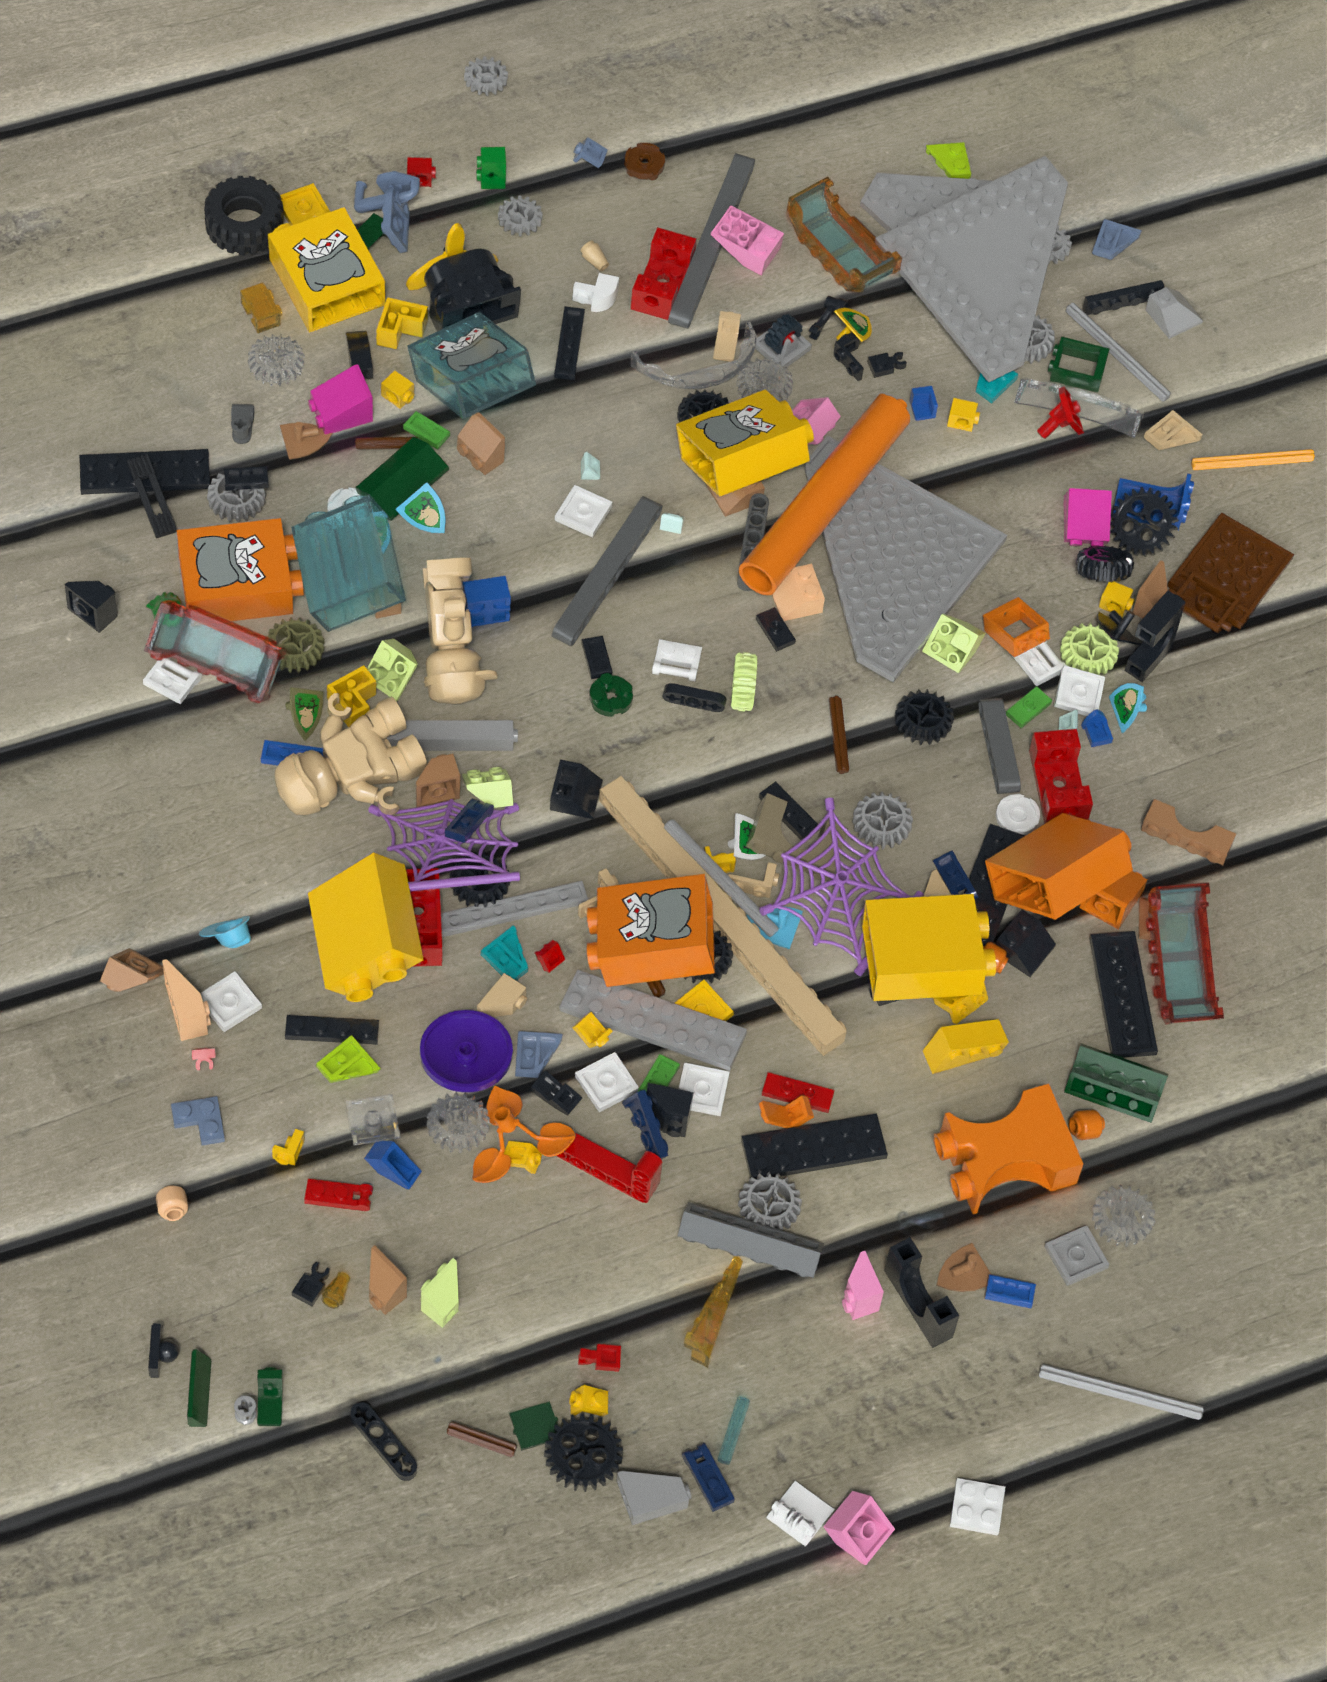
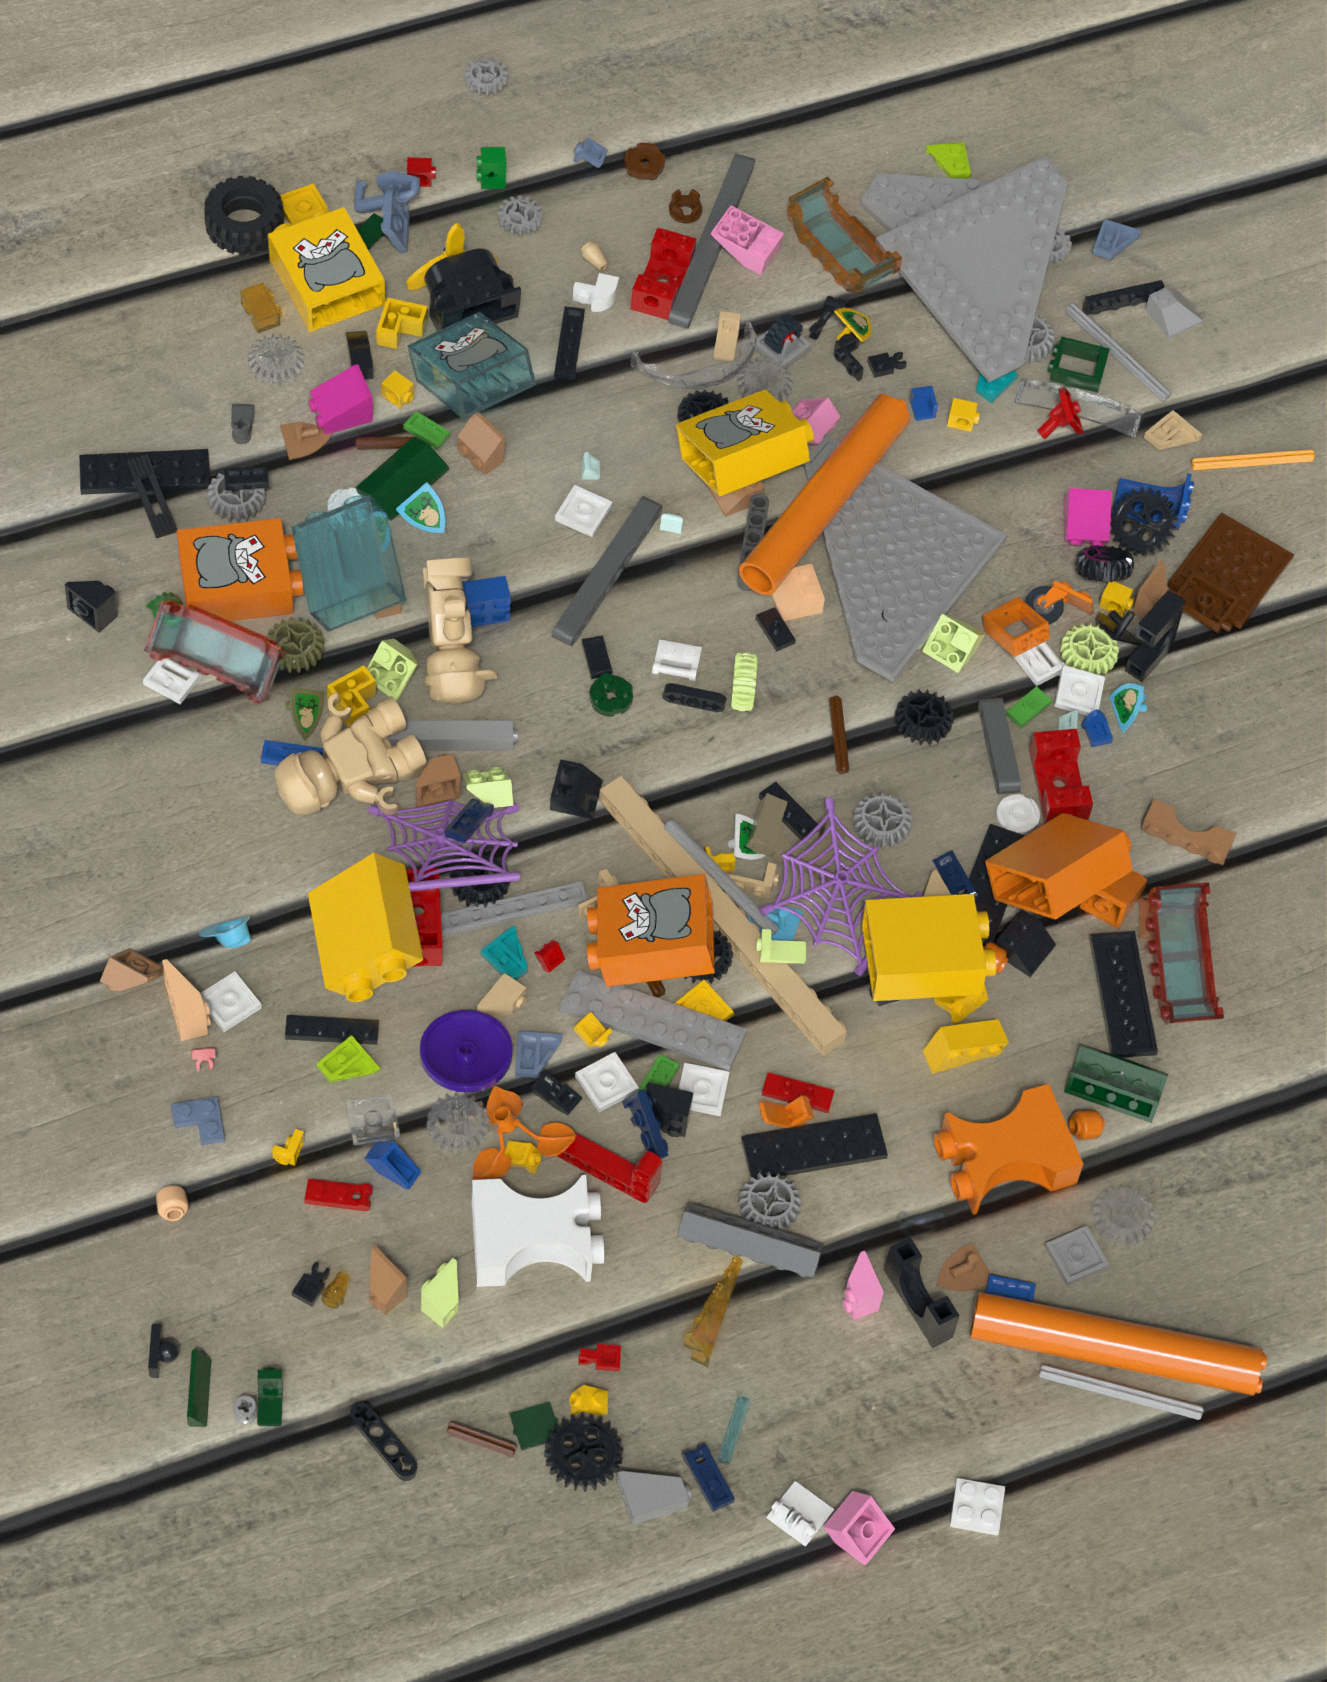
(525, 1230): none -> white brick
(691, 201): none -> reddish brown piece
(780, 951): none -> yellowish green bracket
(1050, 600): none -> plate
(1118, 1344): none -> orange piece

